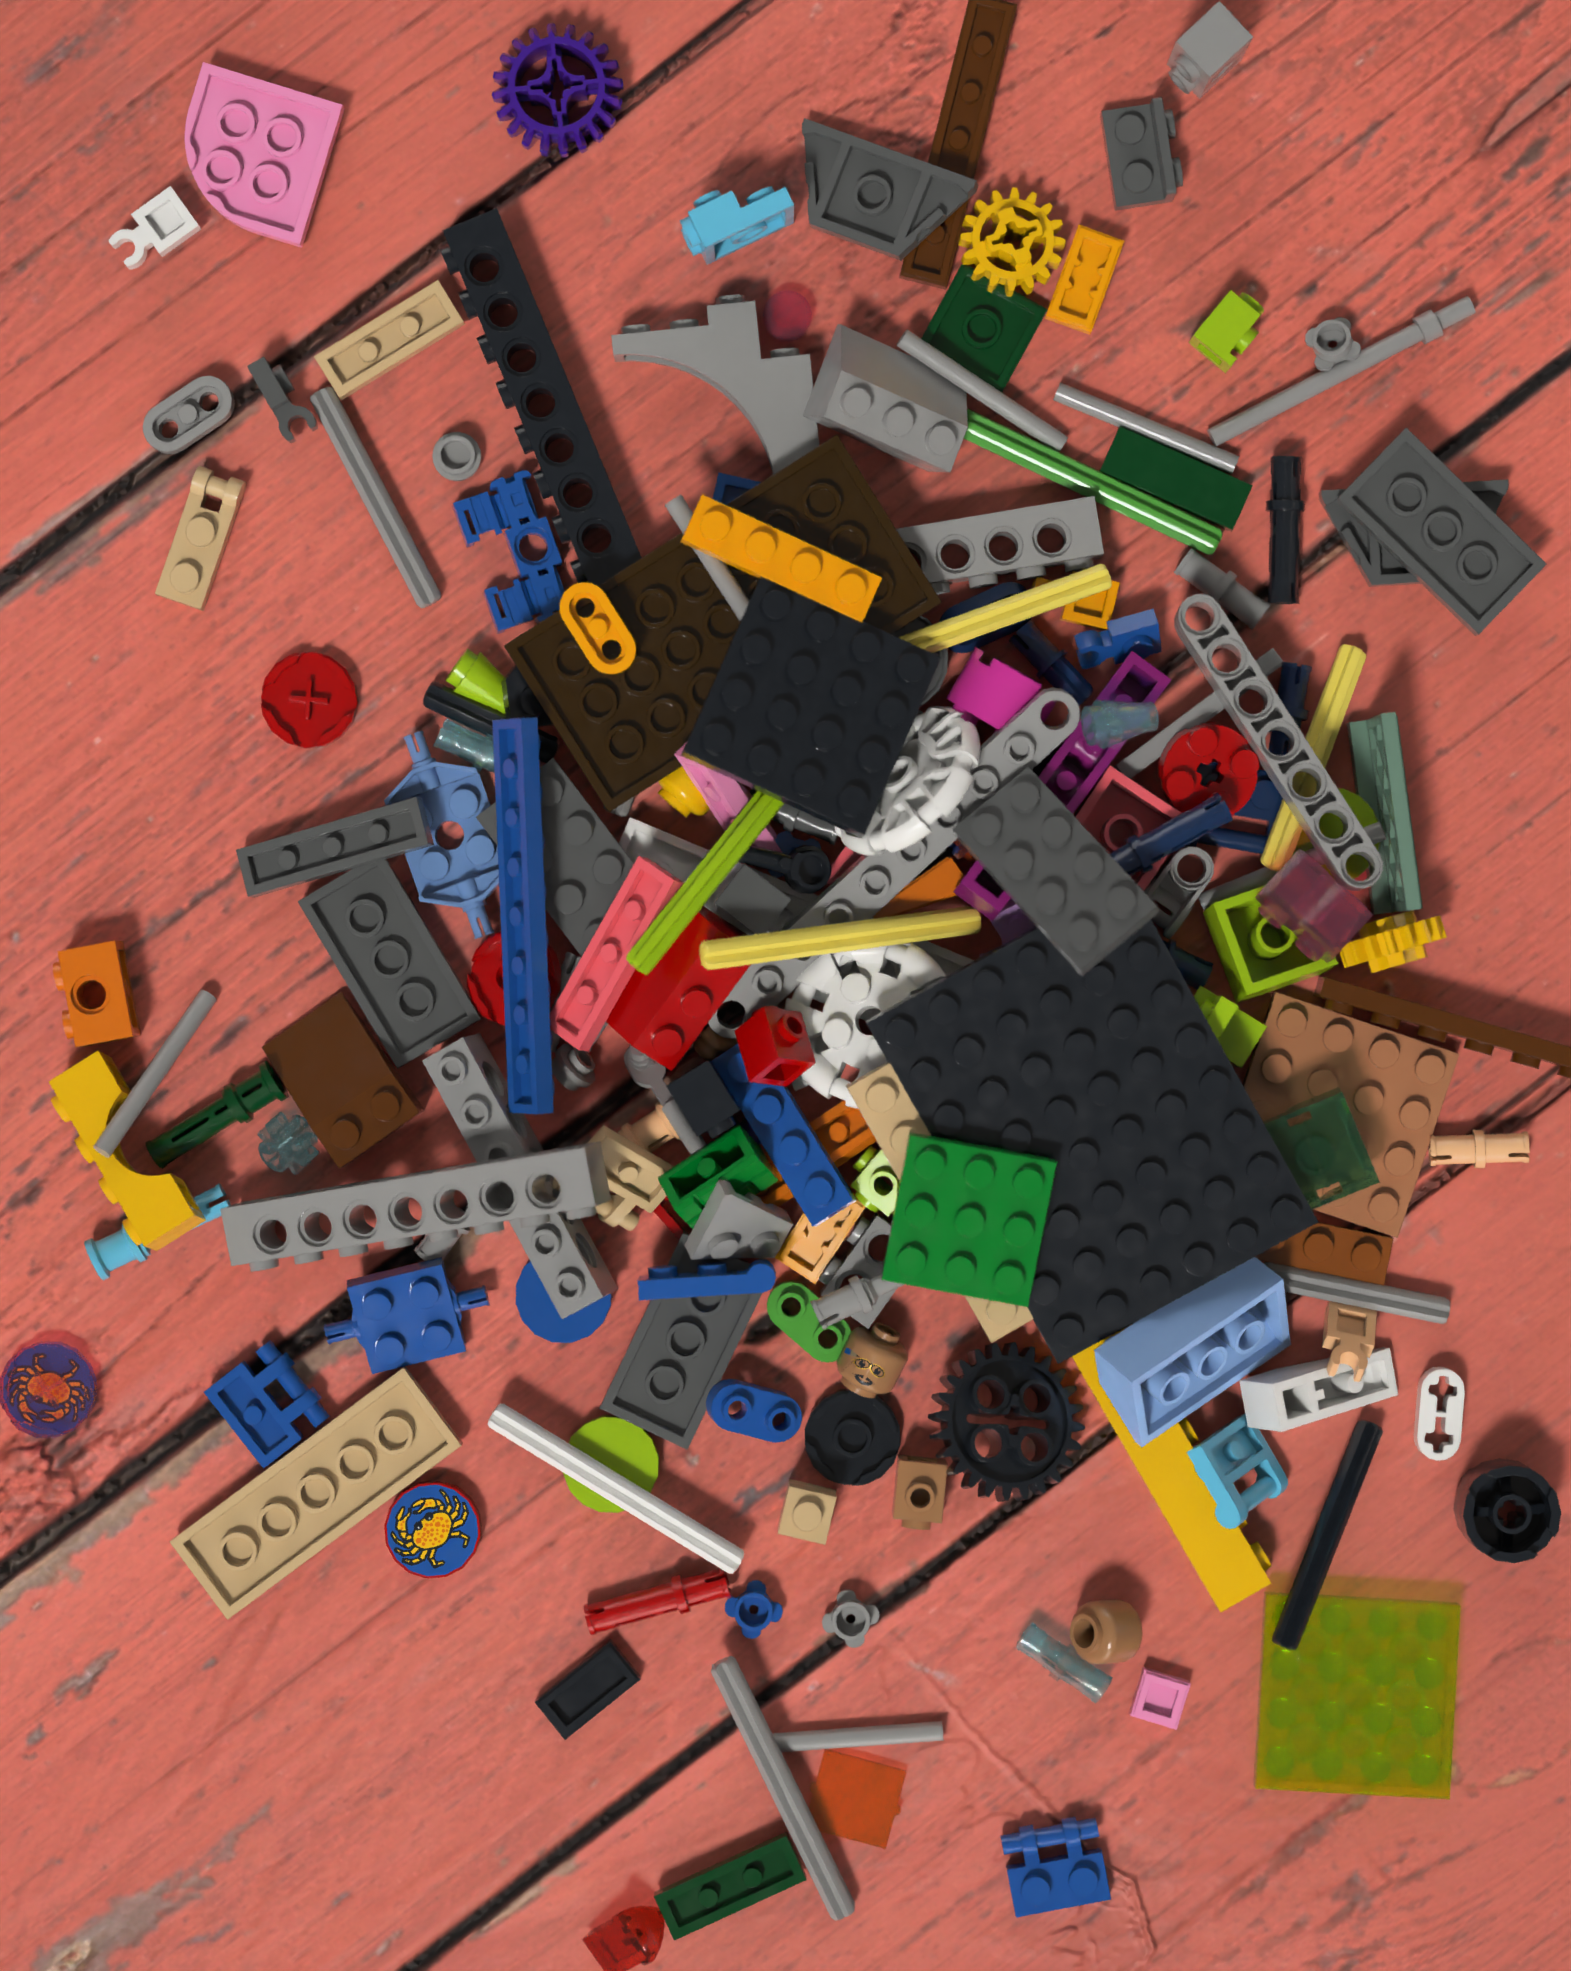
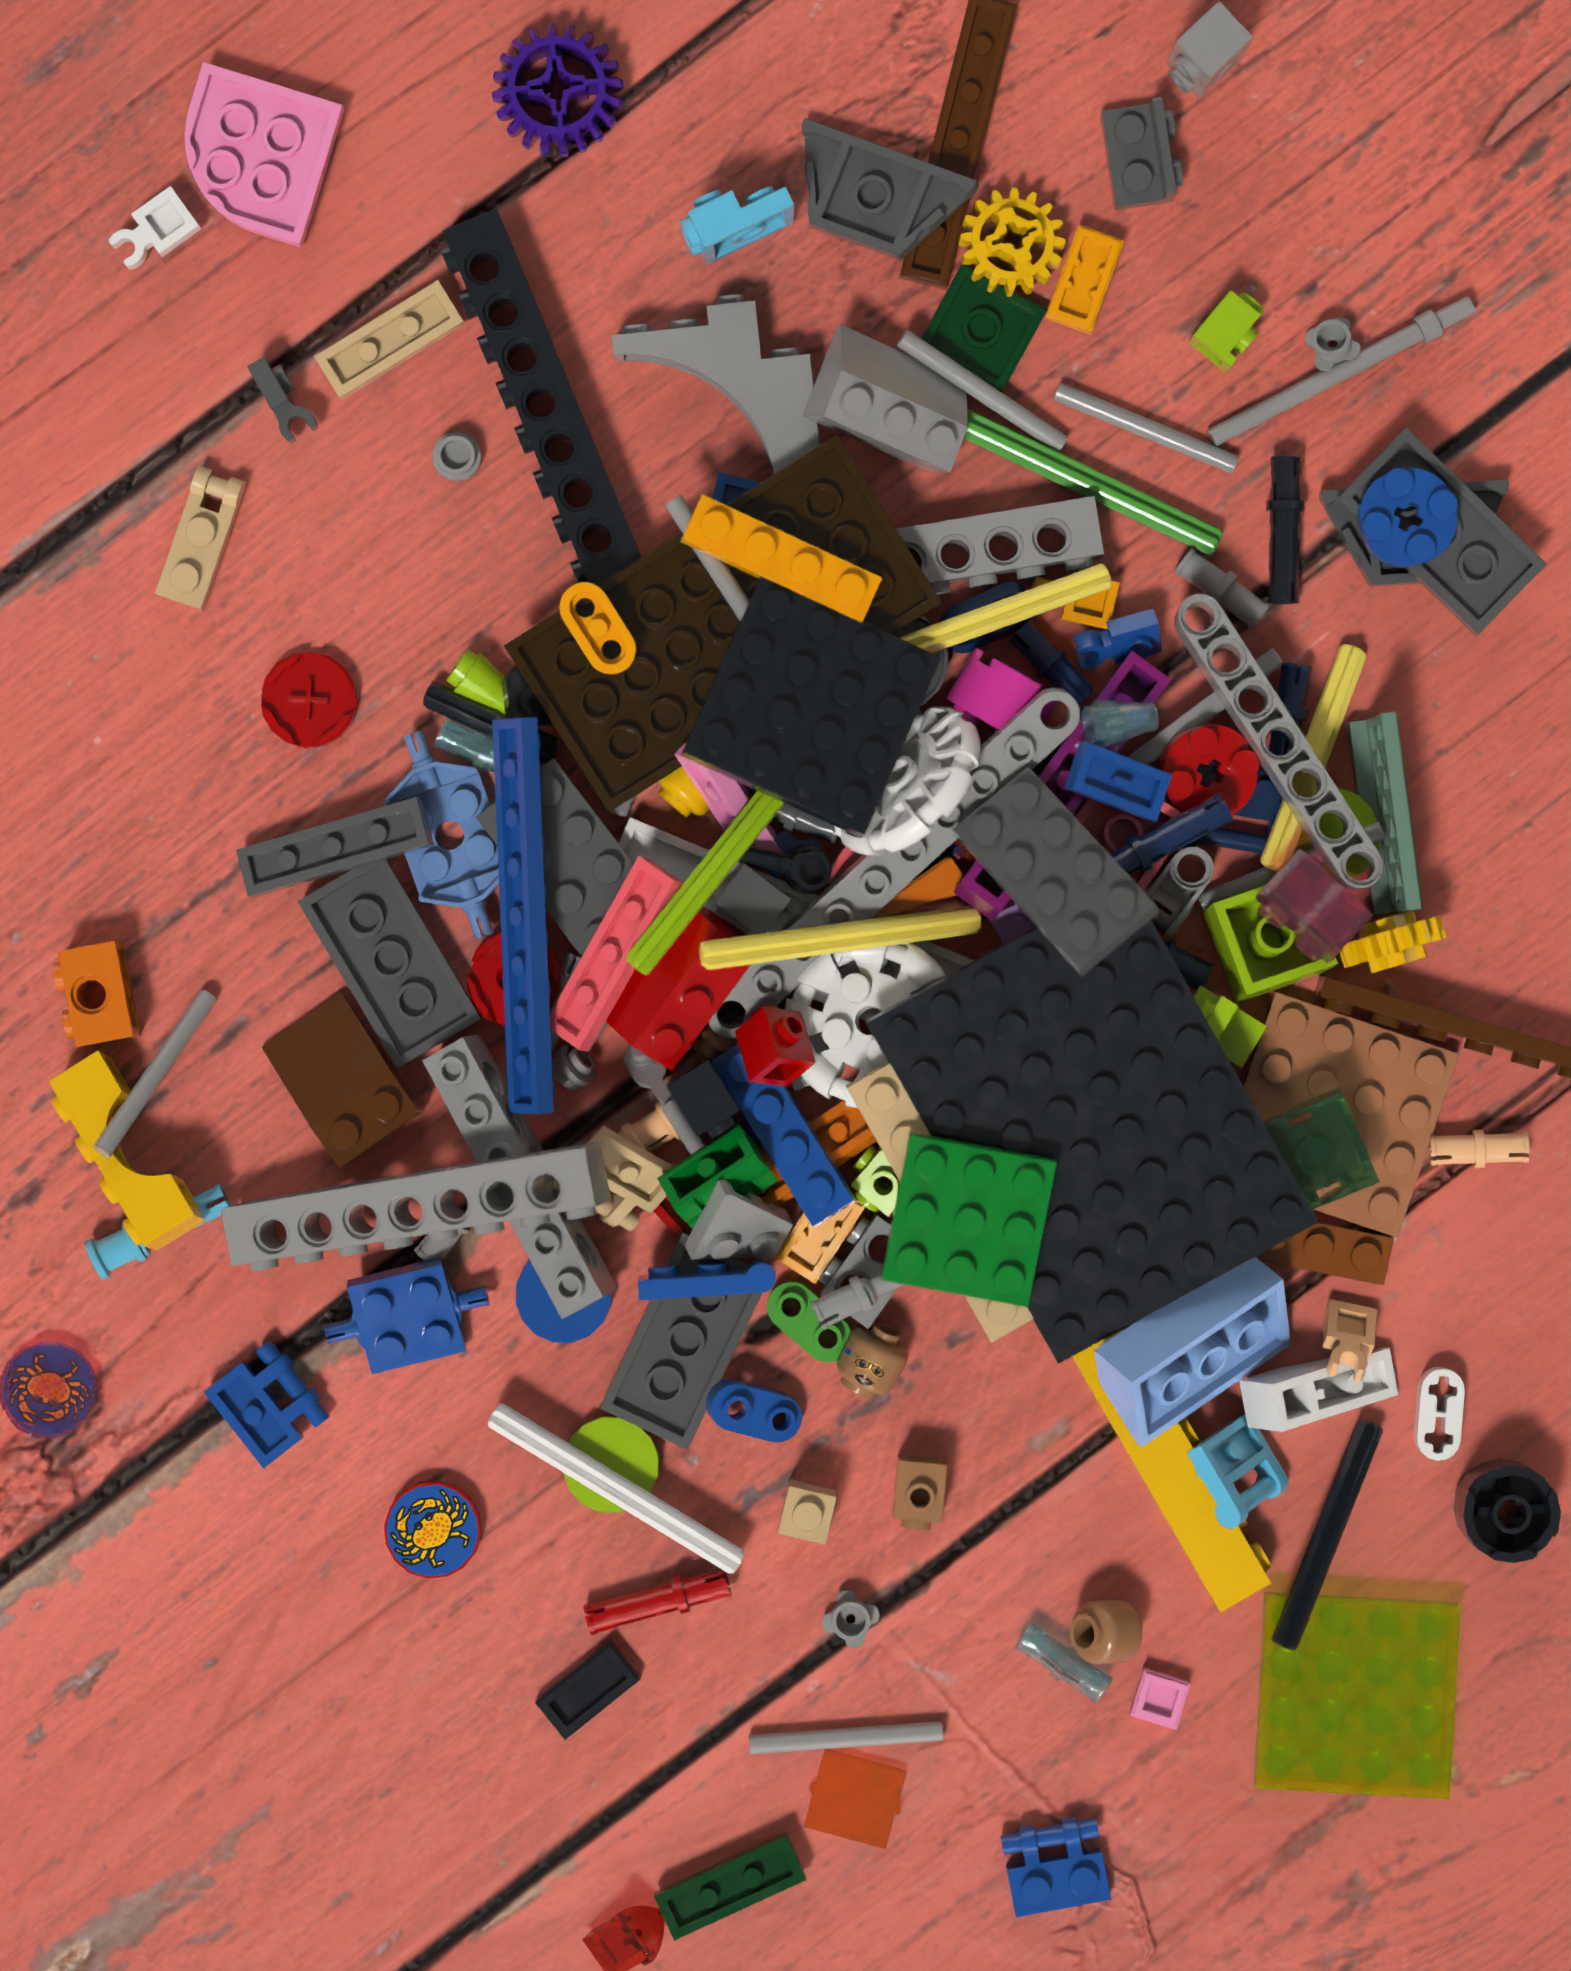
(187, 411): light grey plate -> none
(236, 1104): dark green pin -> none
(287, 1143): clear light blue gear -> none
(316, 1492): tan plate -> none
(375, 497): light grey axle -> none
(503, 510): blue piece -> none
(753, 1623): blue plate -> none
(783, 1788): light grey axle -> none
(787, 316): clear pink tile -> none
(852, 1438): black tile -> none
(1005, 1464): black gear -> none
(1118, 781): none -> blue plate
(1176, 479): dark green tile -> none
(1363, 1294): light grey axle -> none
(1434, 507): none -> blue plate

